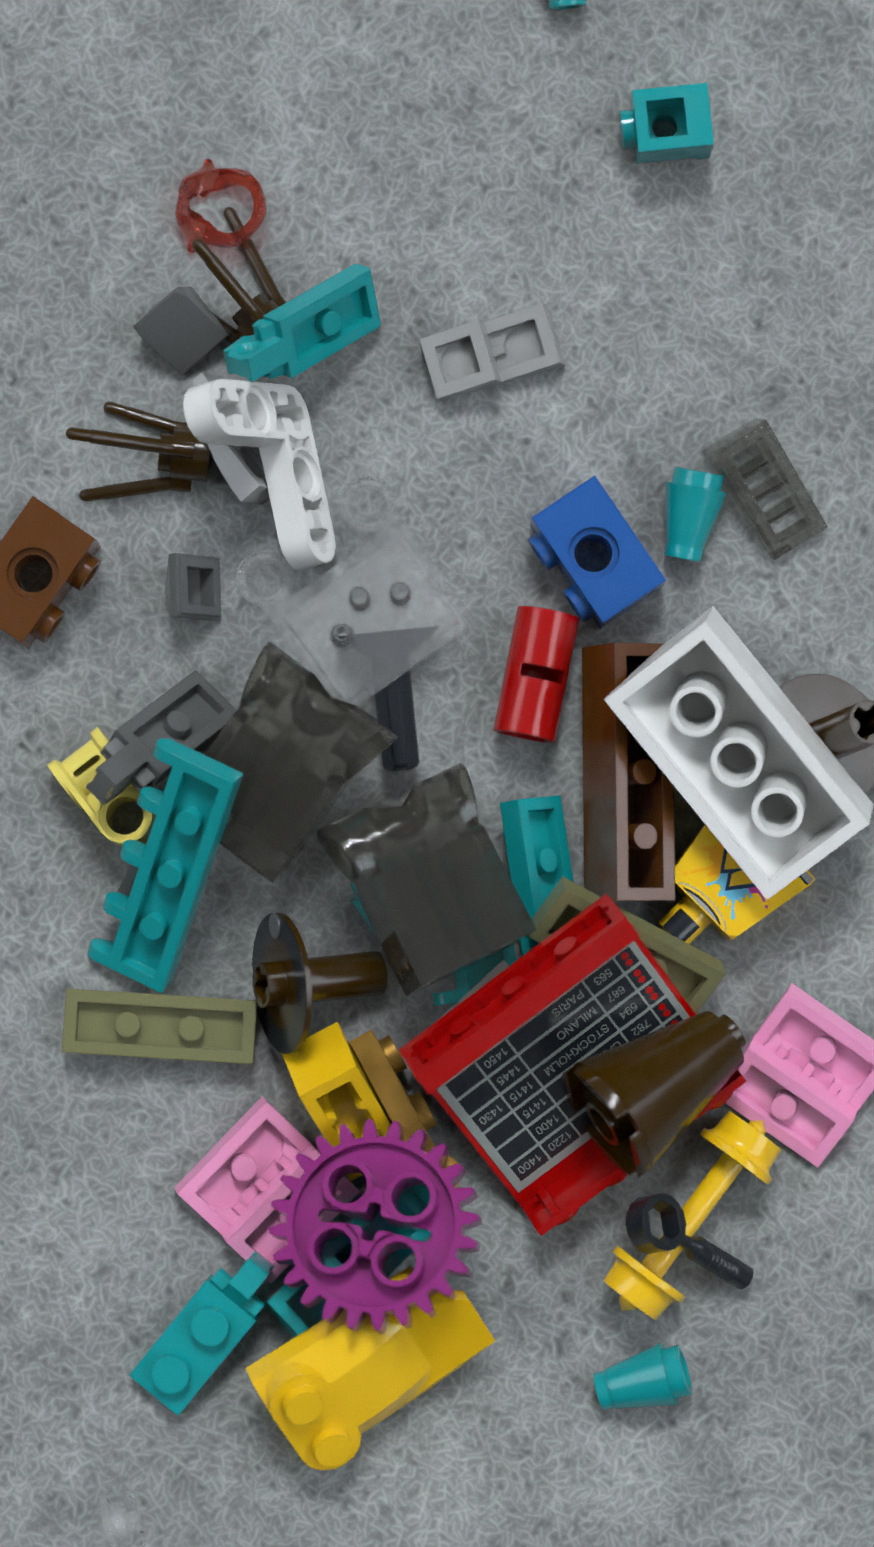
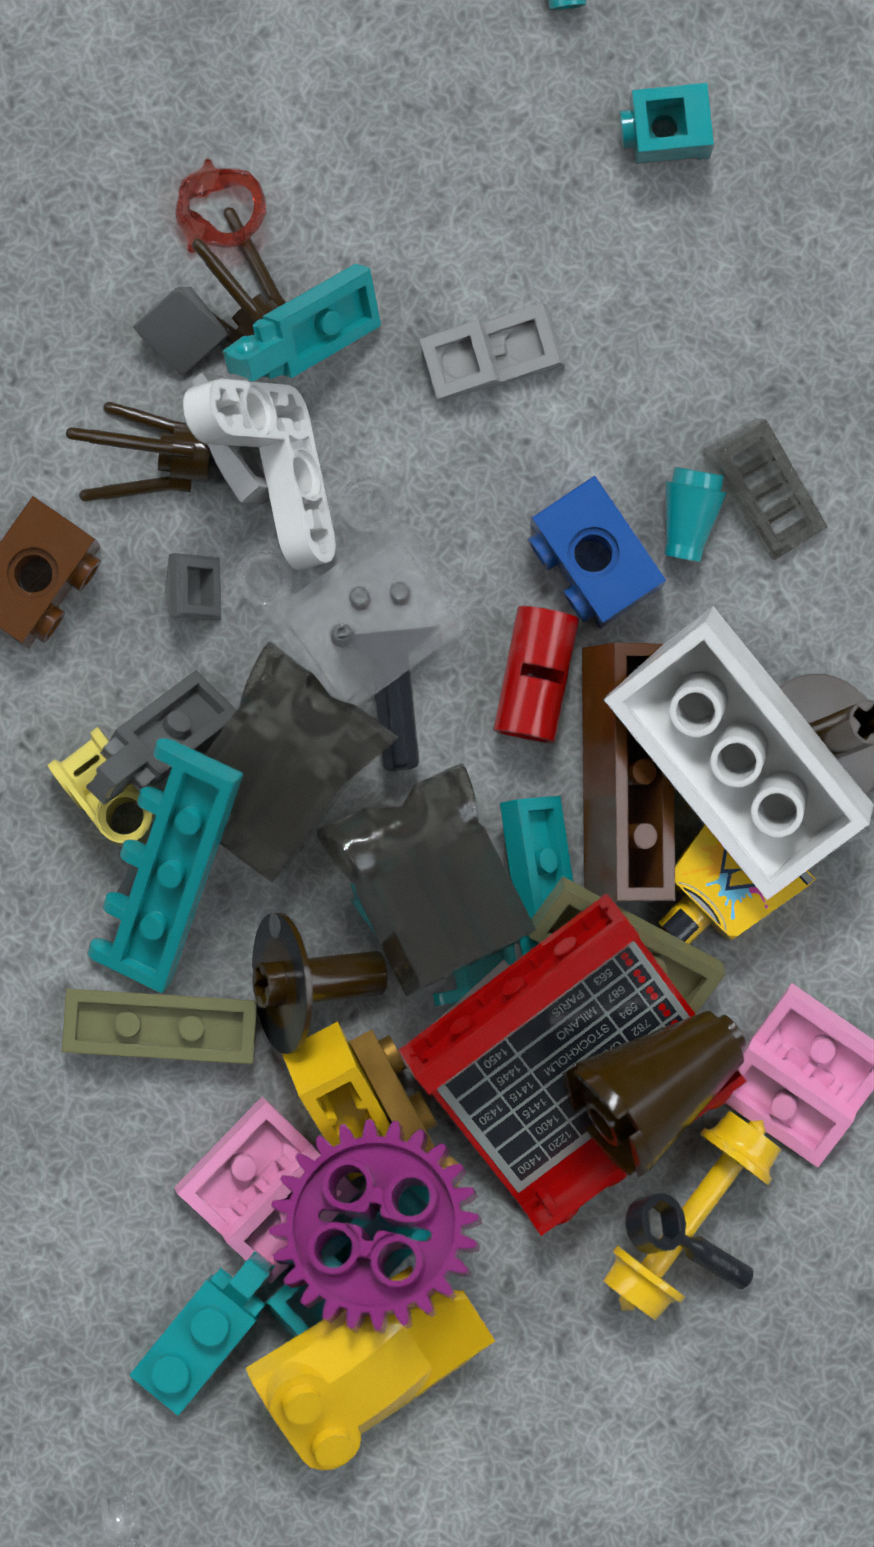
(645, 1380): teal cone -> none

